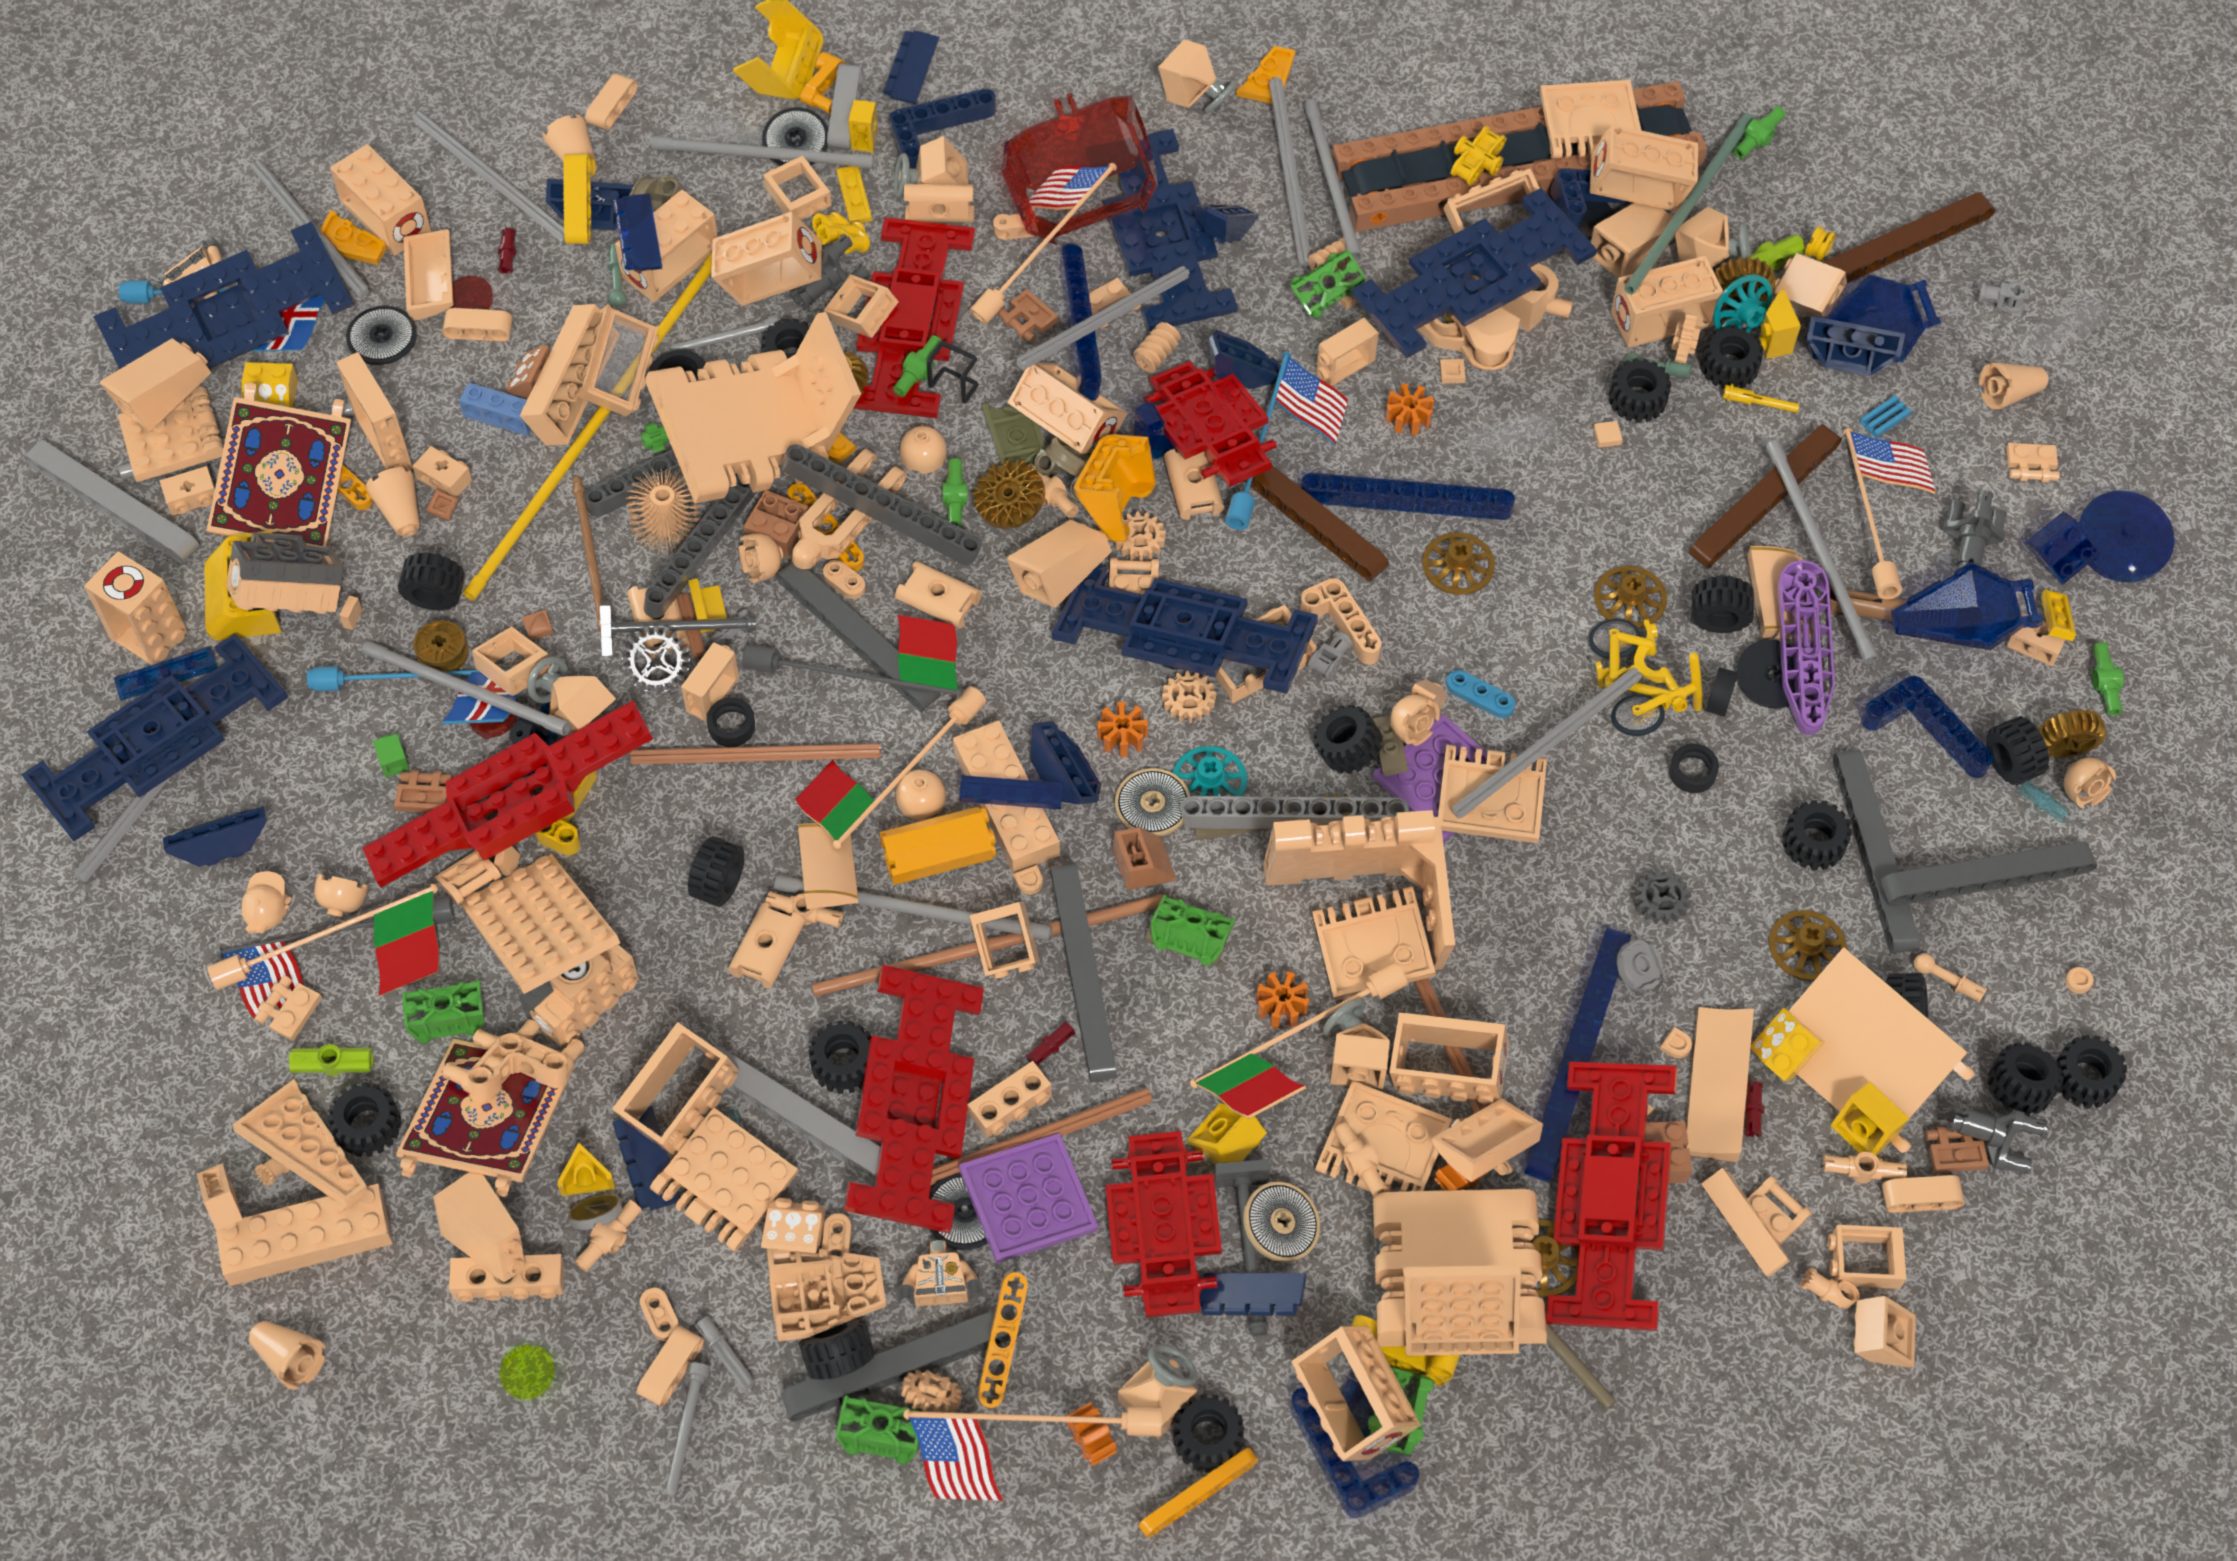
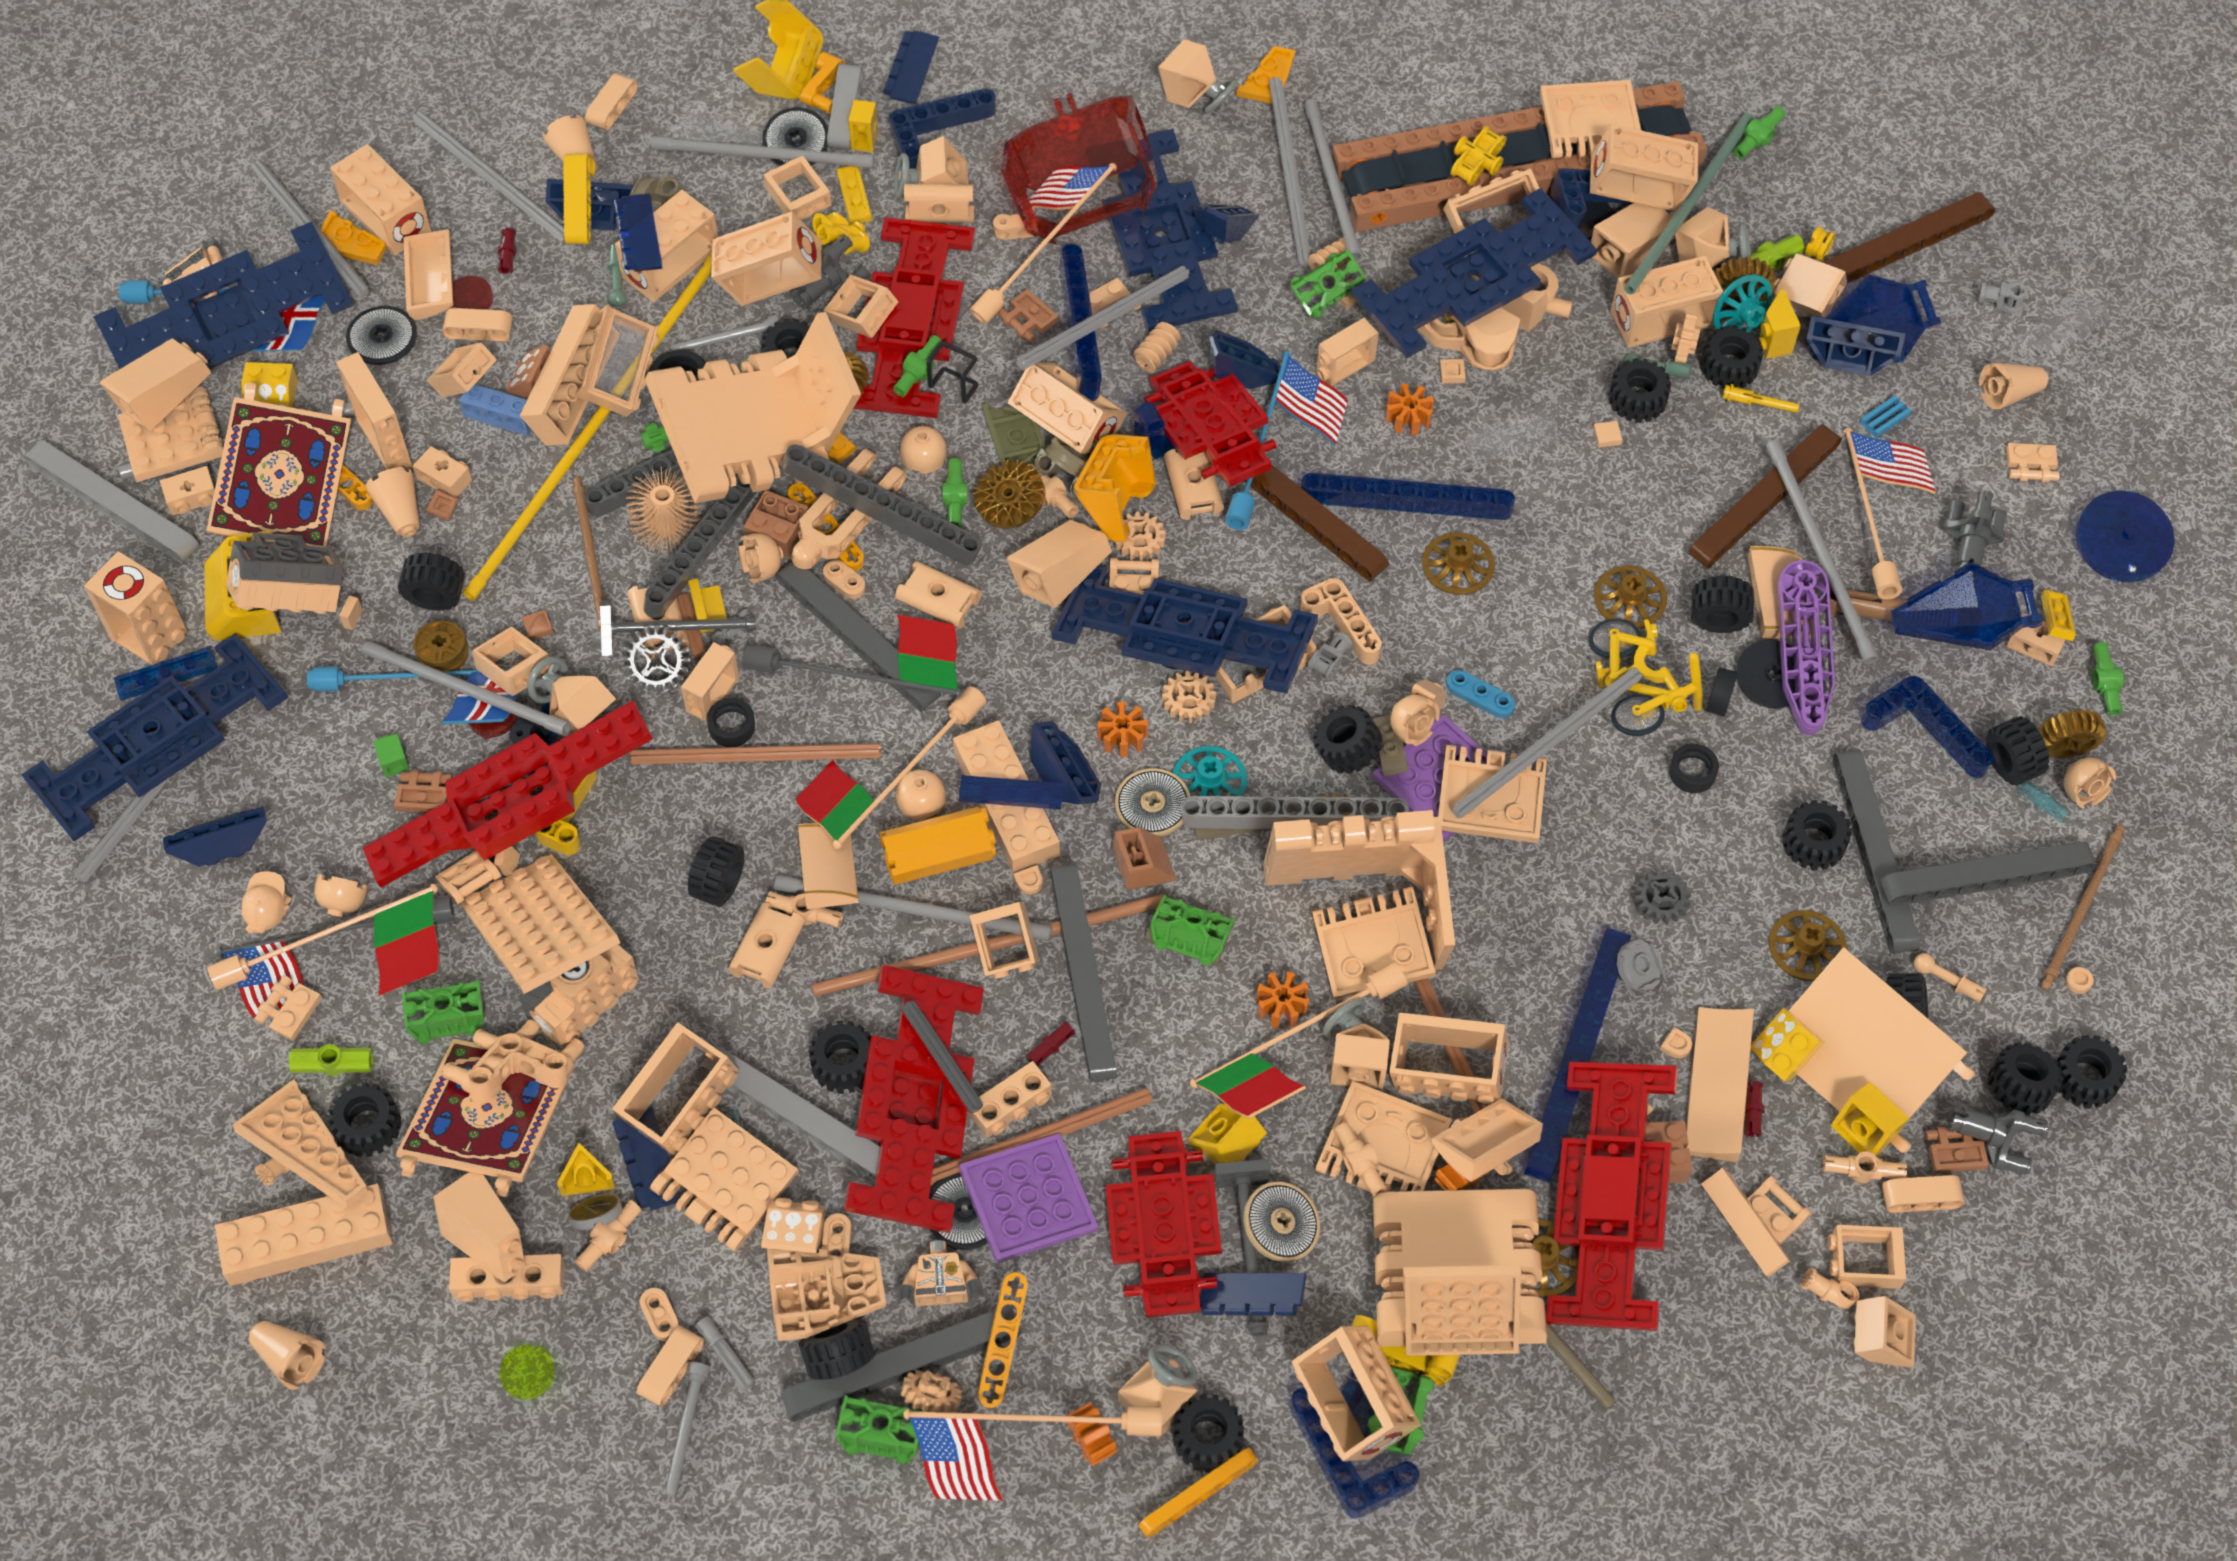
(219, 1197): light nougat brick -> none
(456, 372): none -> light nougat window
(942, 1057): none -> dark grey axle
(2052, 972): none -> medium nougat hose
(2063, 547): clear blue slope -> none

